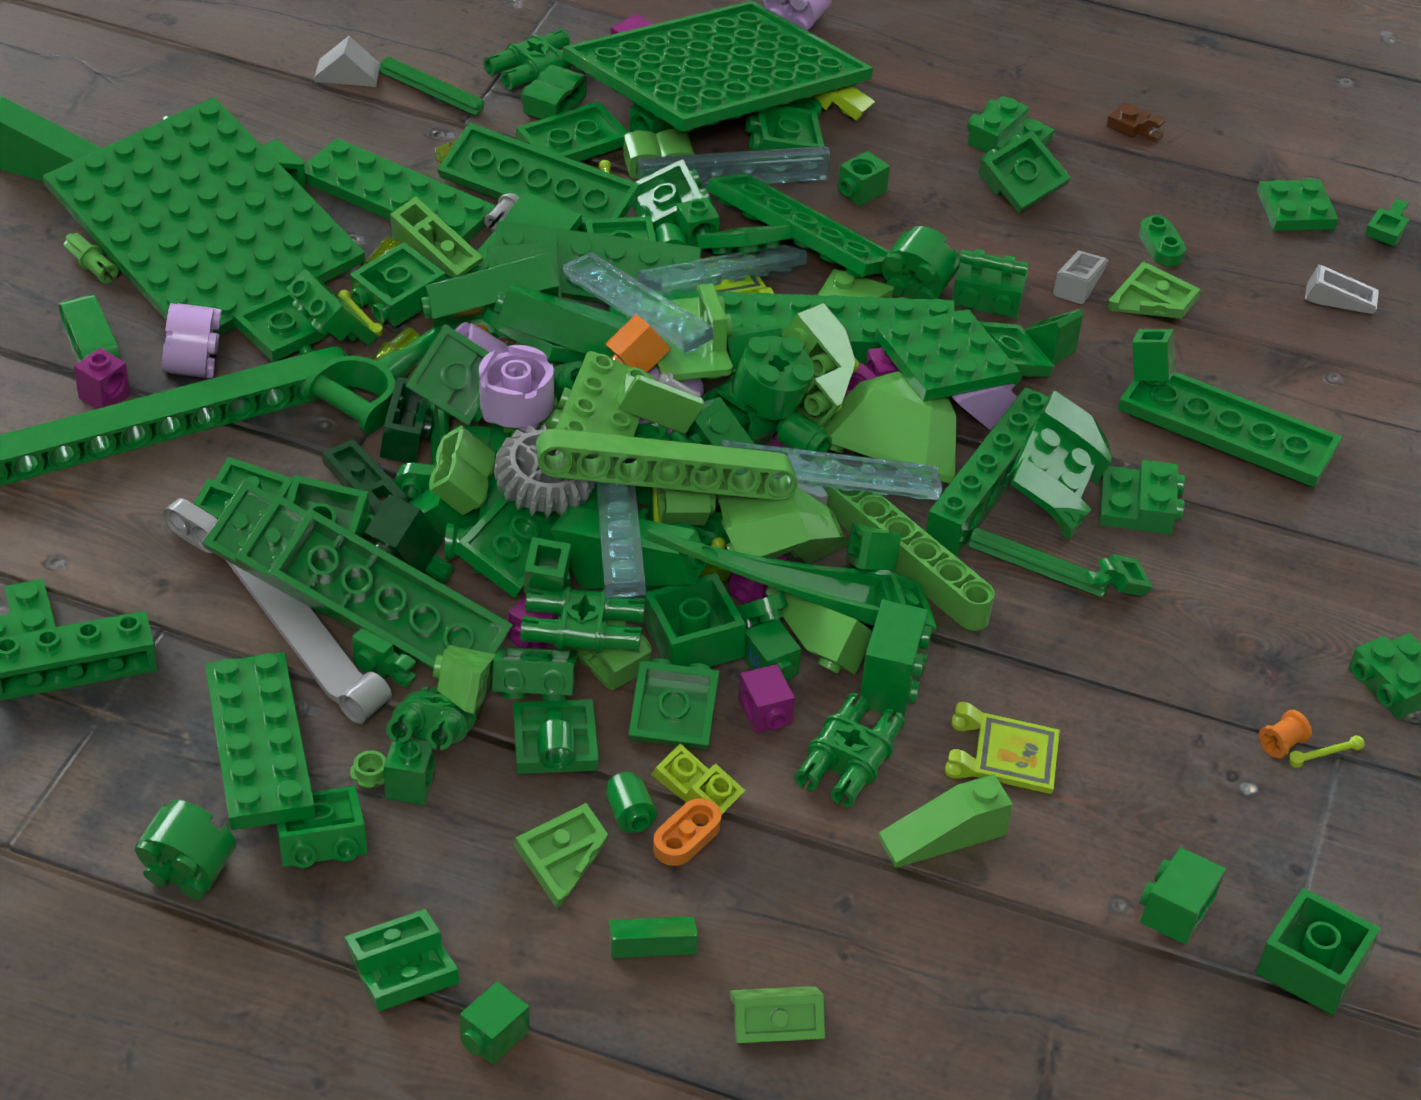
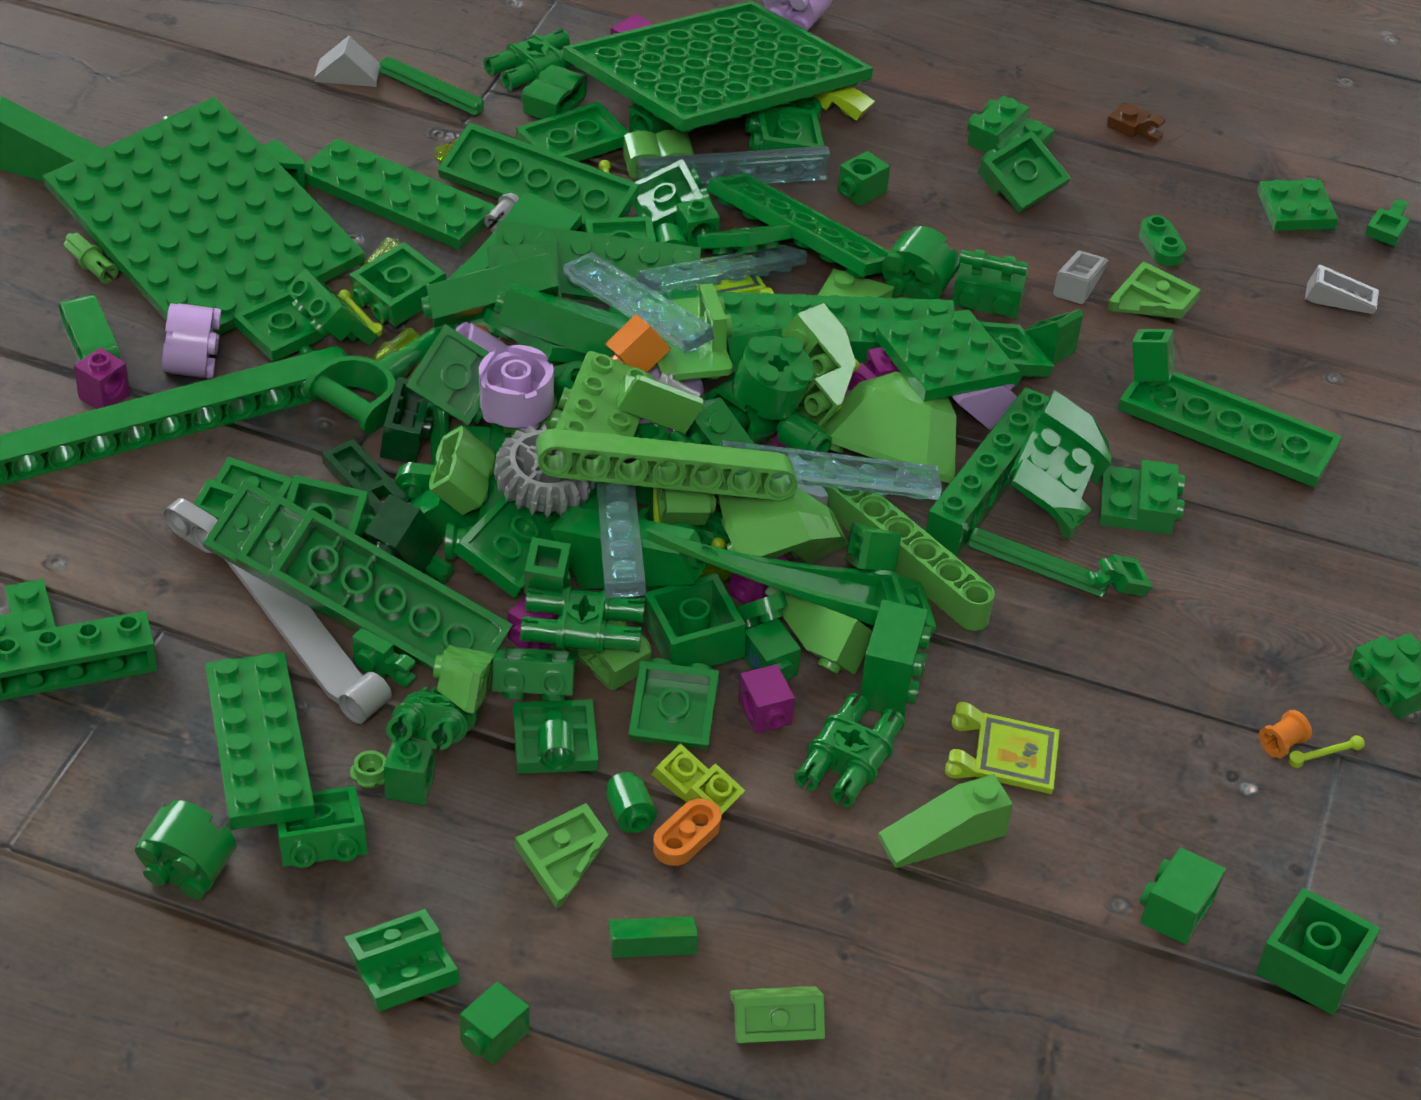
(433, 238): bright green slope -> none

